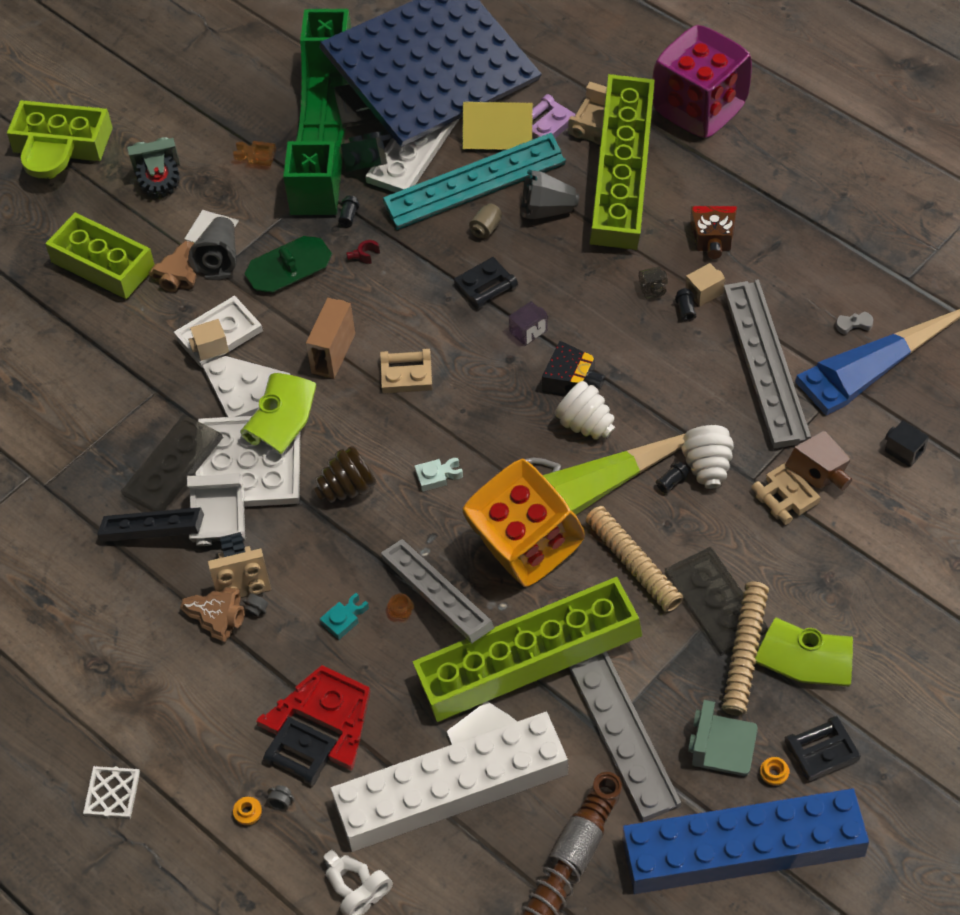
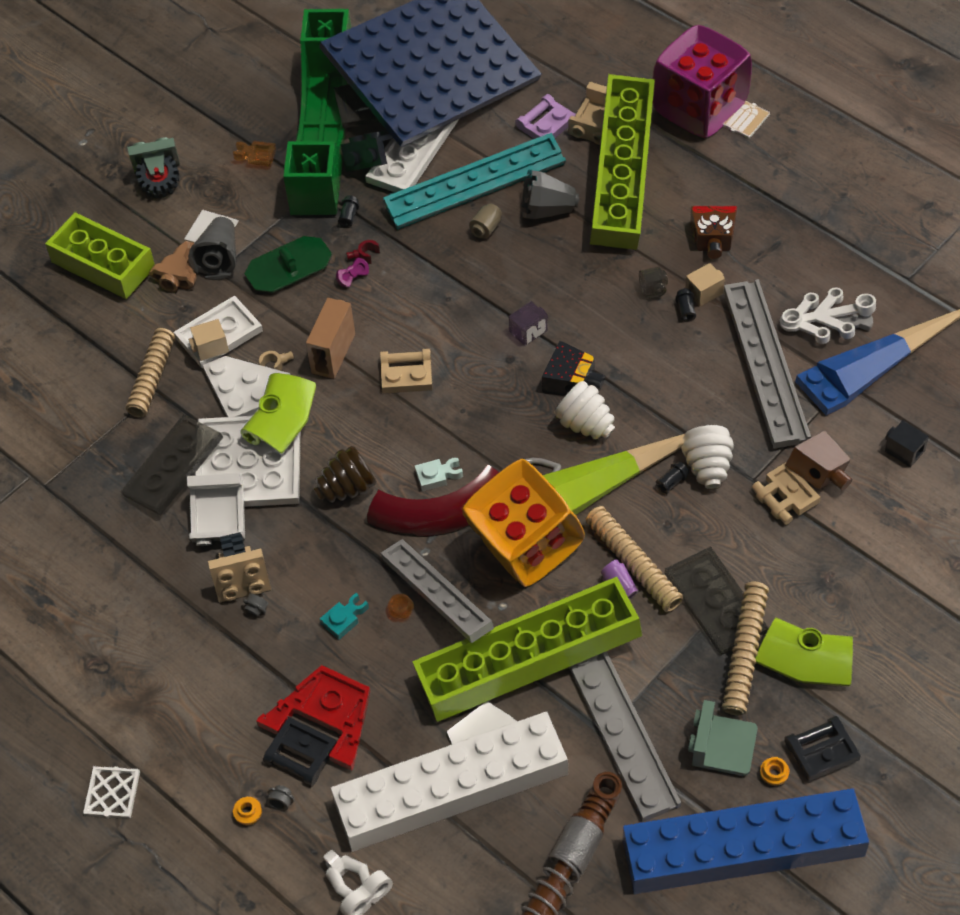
(56, 132): lime brick -> none
(150, 372): none -> tan piece
(151, 524): black plate -> none
(216, 612): medium nougat rock -> none
(280, 359): none -> tan piece
(345, 276): none -> magenta piece
(425, 516): none -> dark red brick
(483, 277): black plate -> none
(496, 124): light yellow tile -> none
(617, 569): none -> medium lavender cone
(746, 119): none -> piece
(798, 319): none -> white plant

